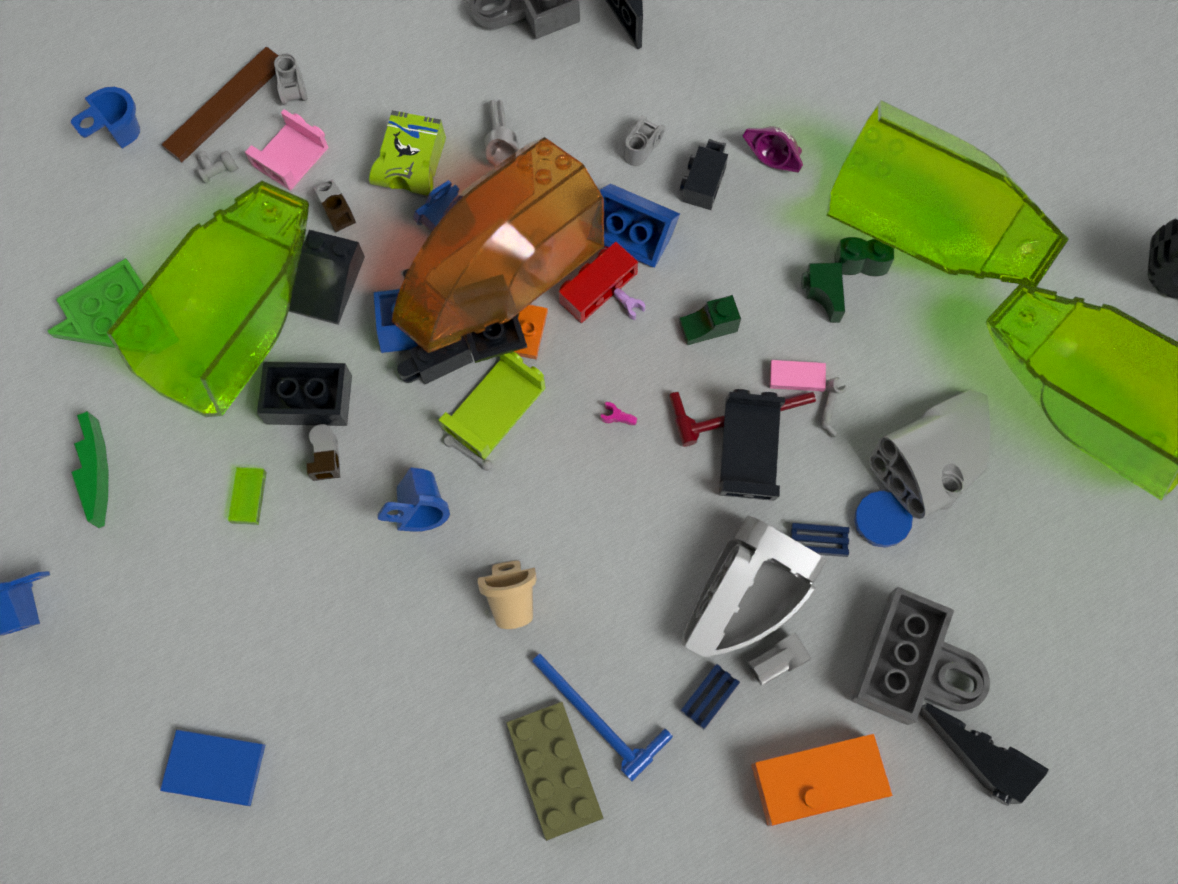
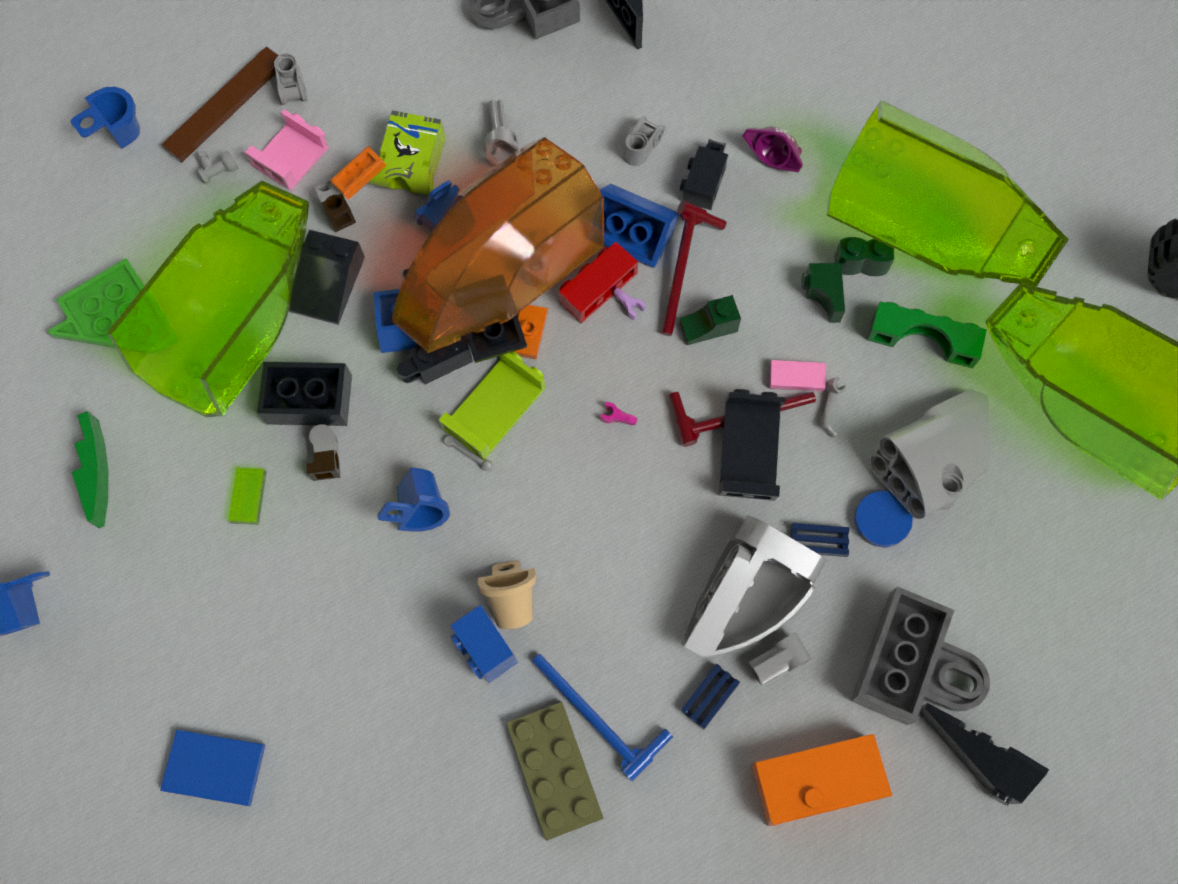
(358, 172): none -> orange plate
(485, 645): none -> blue brick
(692, 216): none -> dark red bar
(959, 341): none -> green arch

